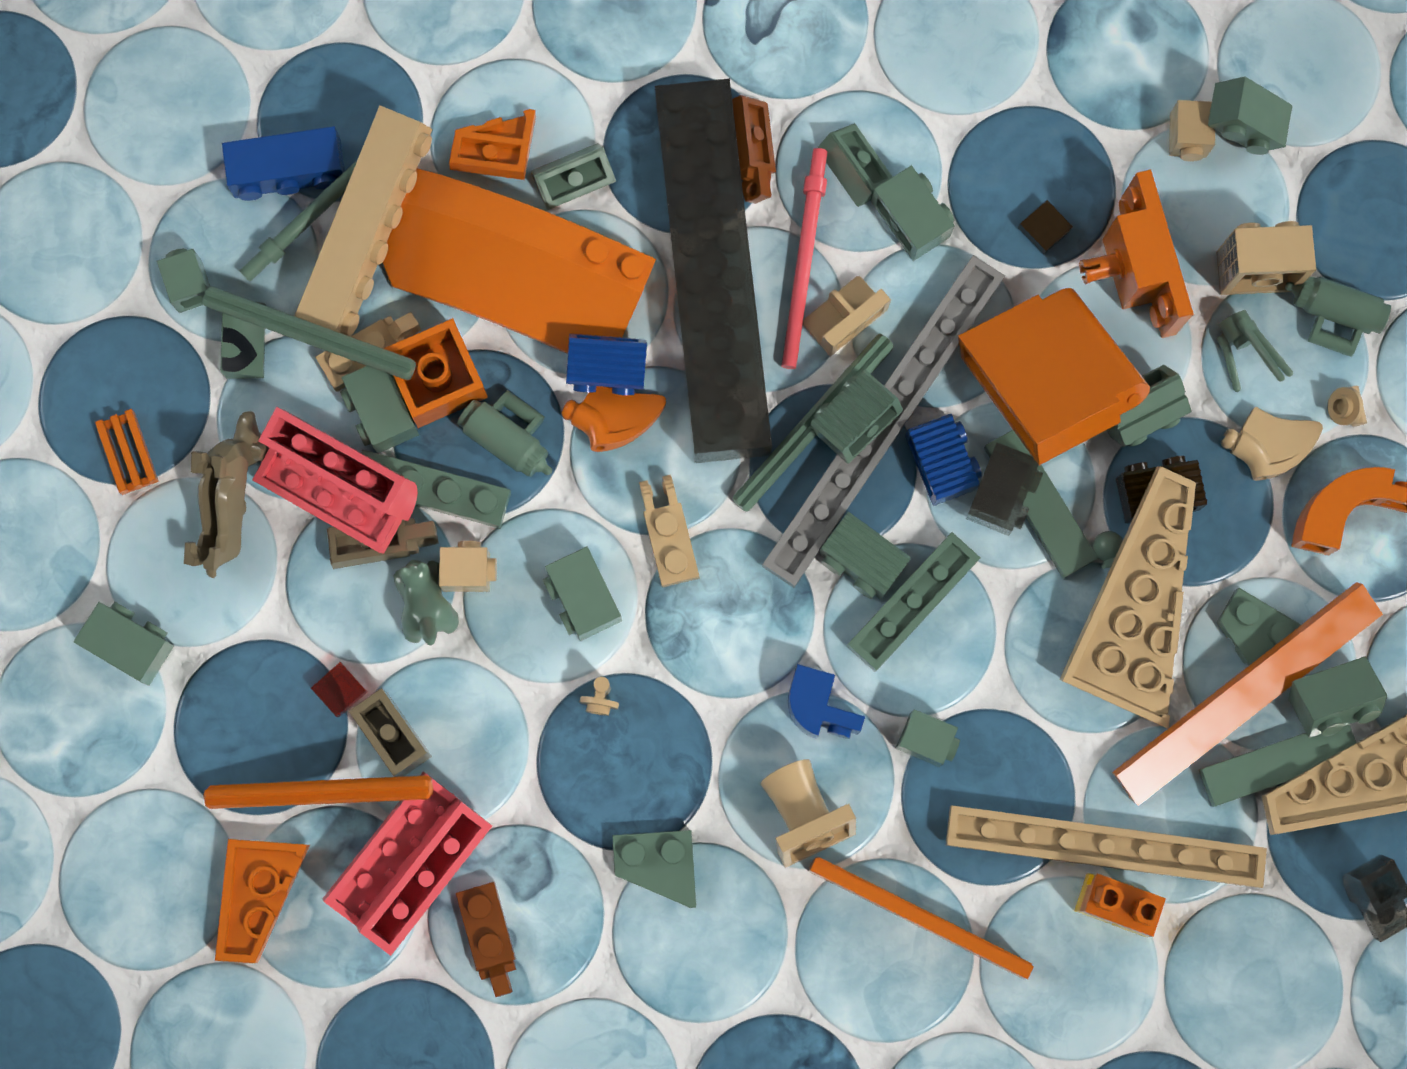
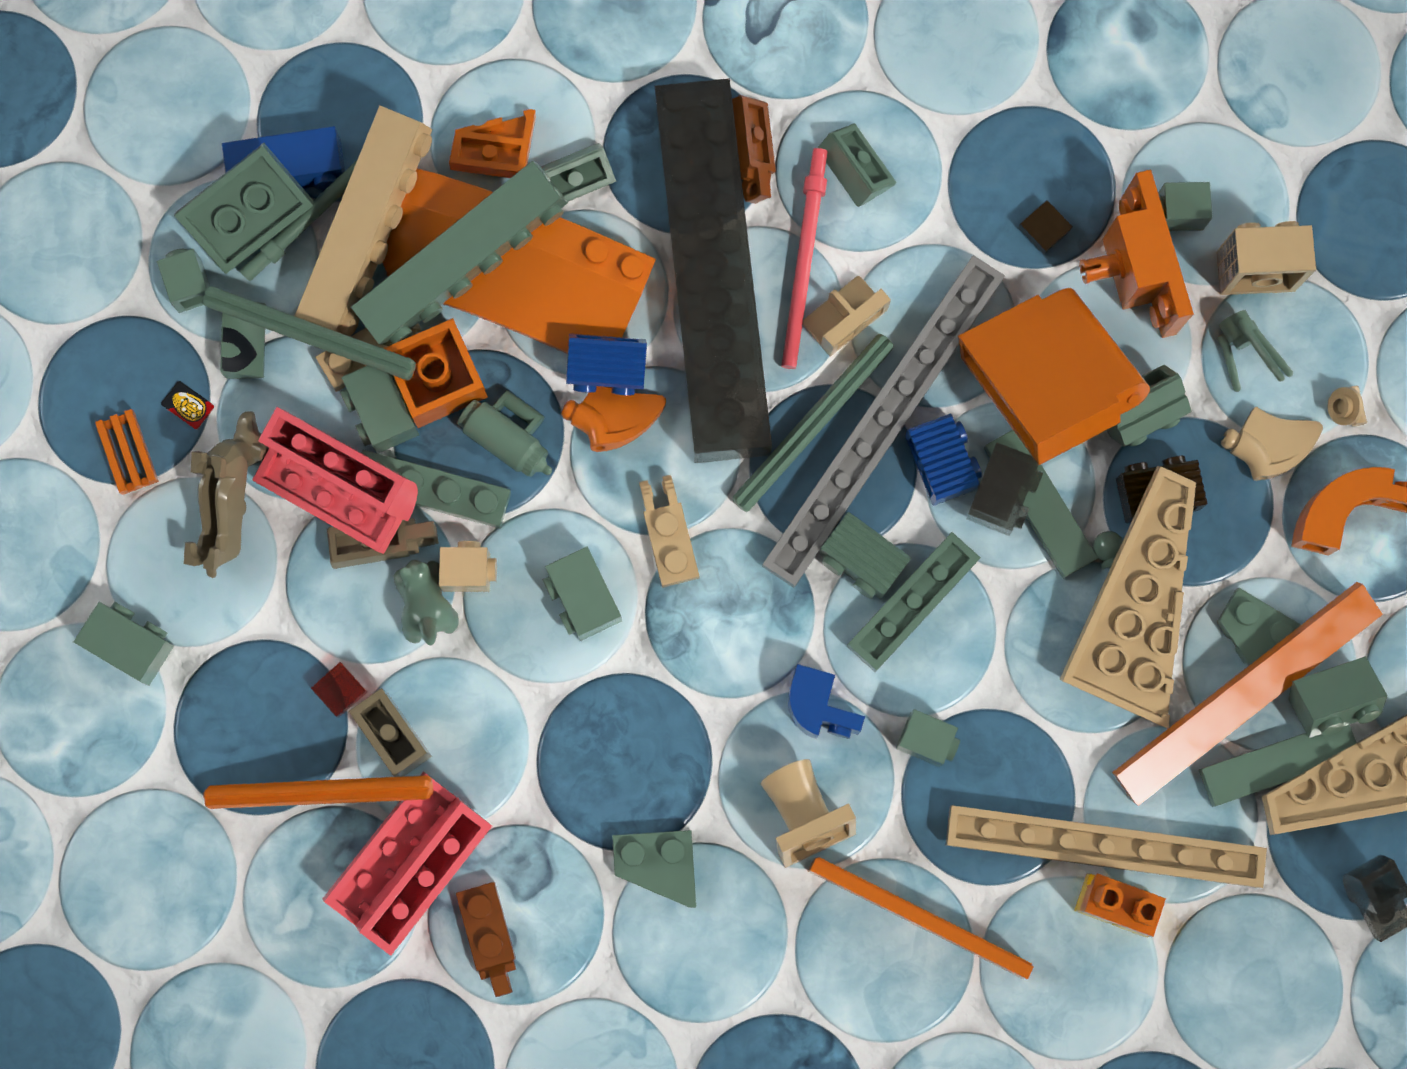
(187, 405): none -> sticker
(244, 208): none -> sand green plate
(253, 894): orange wing -> none
(460, 255): none -> sand green brick
(599, 704): tan plate -> none
(856, 415): sand green brick -> none
(913, 212): sand green brick -> none
(1186, 205): none -> sand green brick
(1189, 130): tan brick -> none
(1250, 115): sand green brick -> none
(1340, 305): sand green piece -> none

